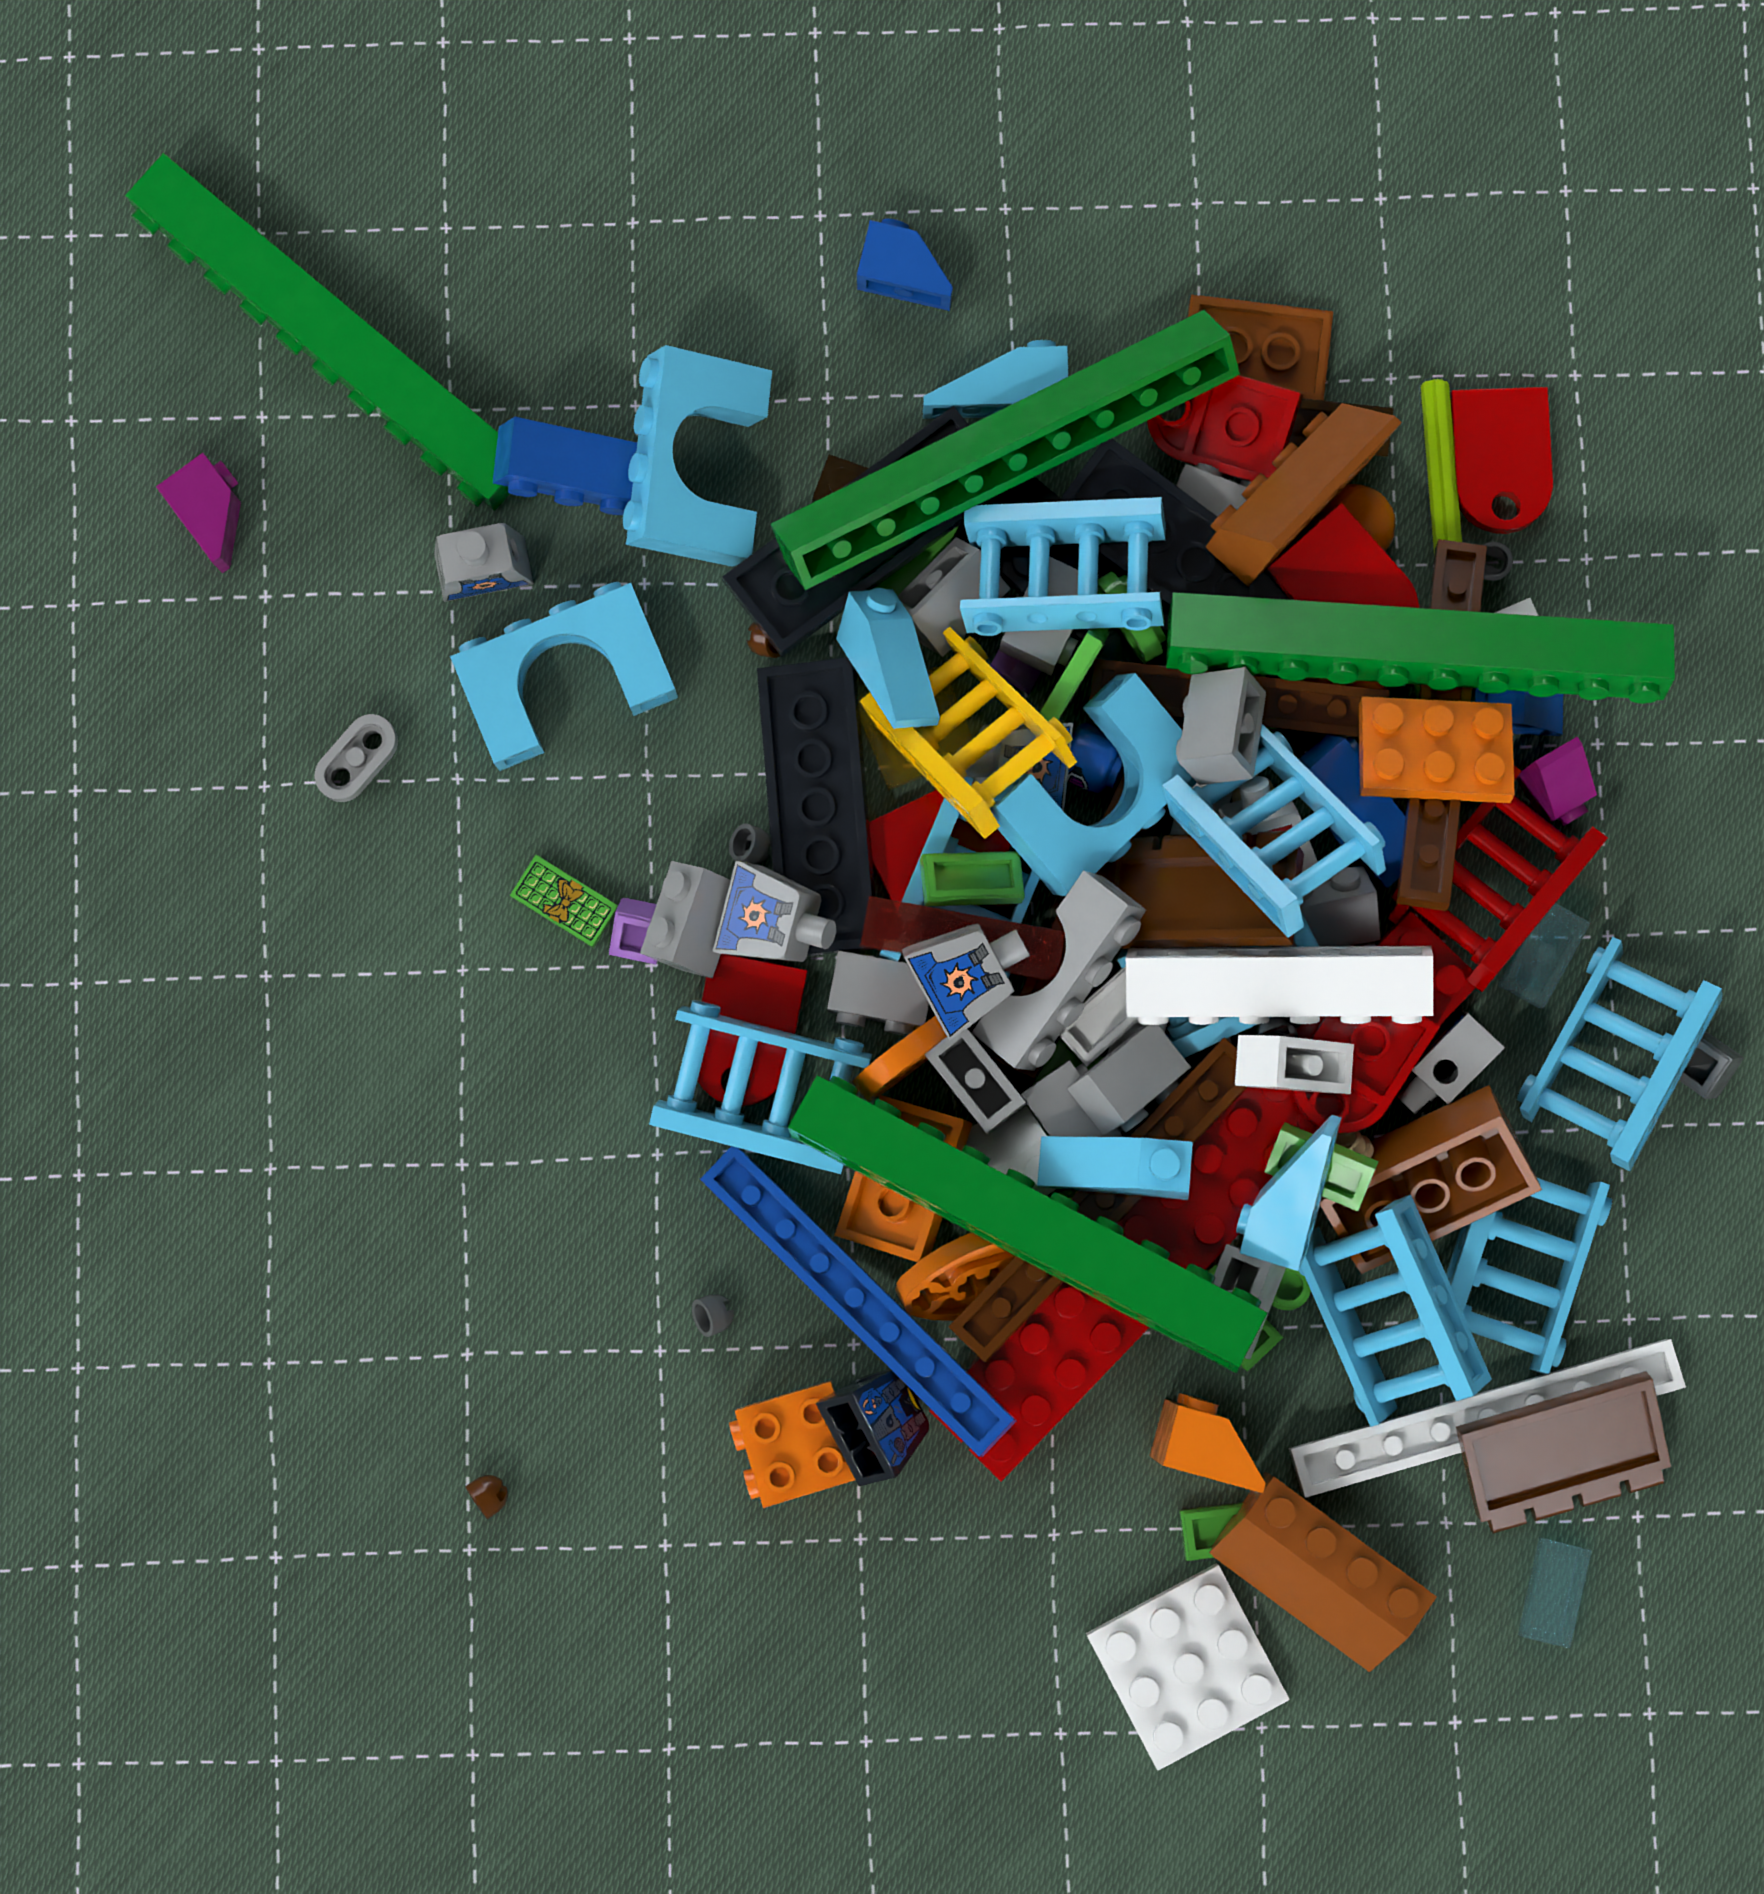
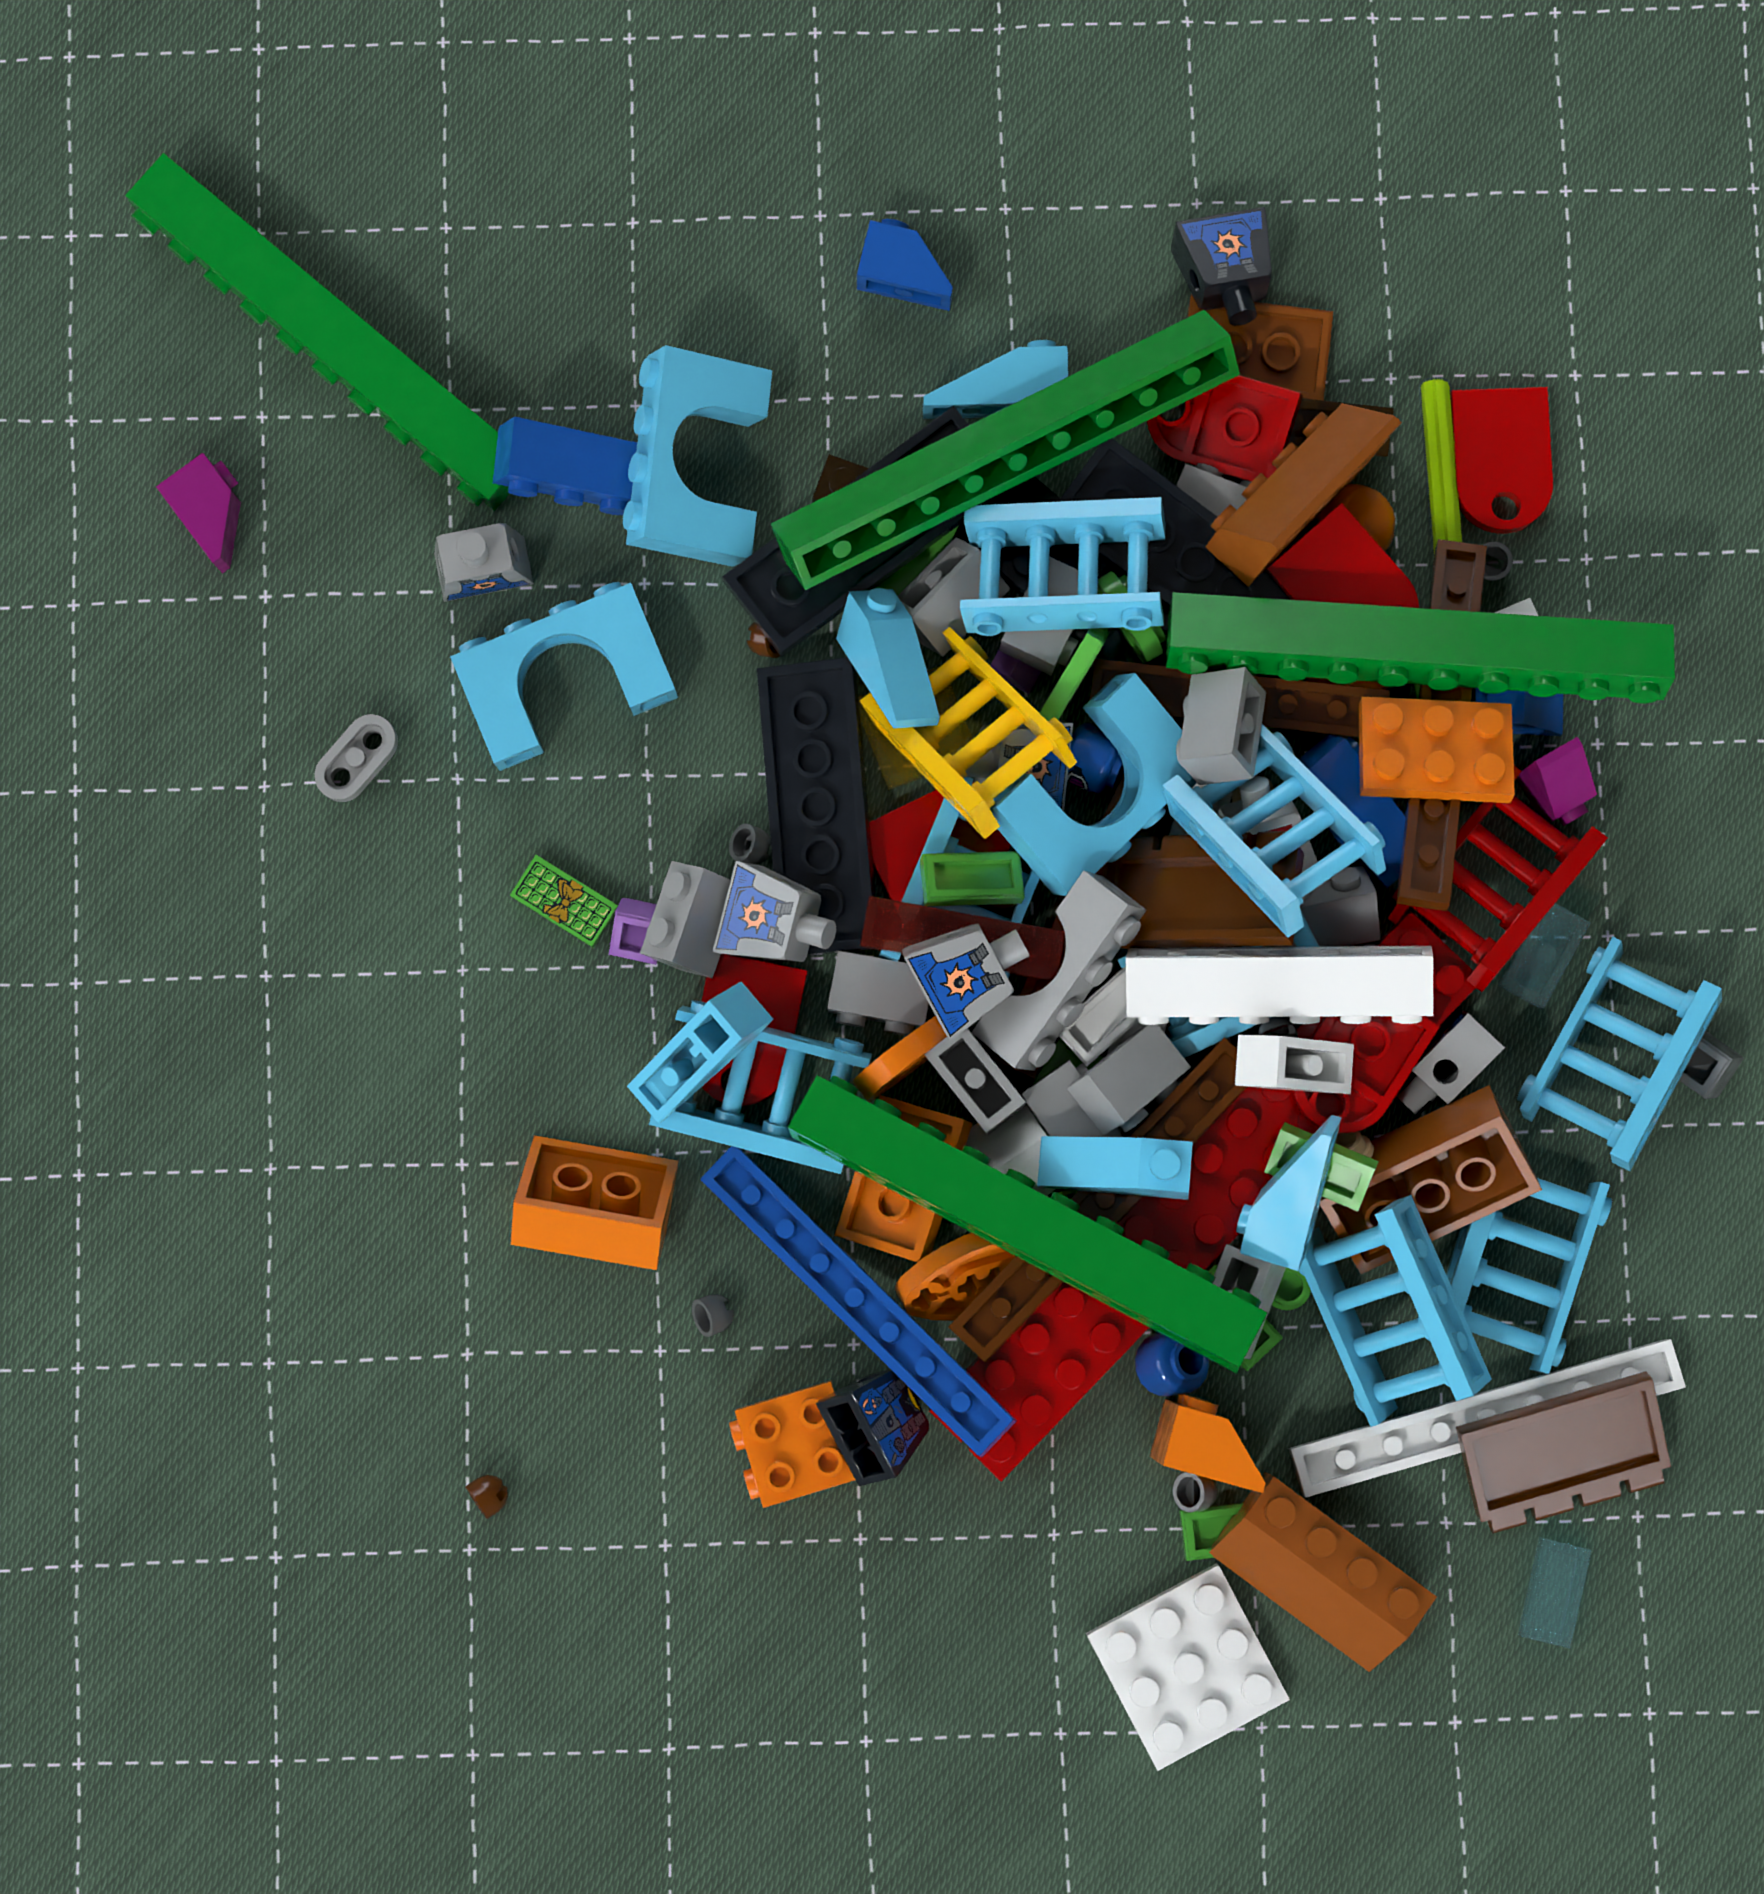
(594, 1202): none -> orange slope
(700, 1050): none -> medium azure slope
(1169, 1367): none -> blue head
(1194, 1492): none -> dark grey hinge
(1225, 261): none -> black torso

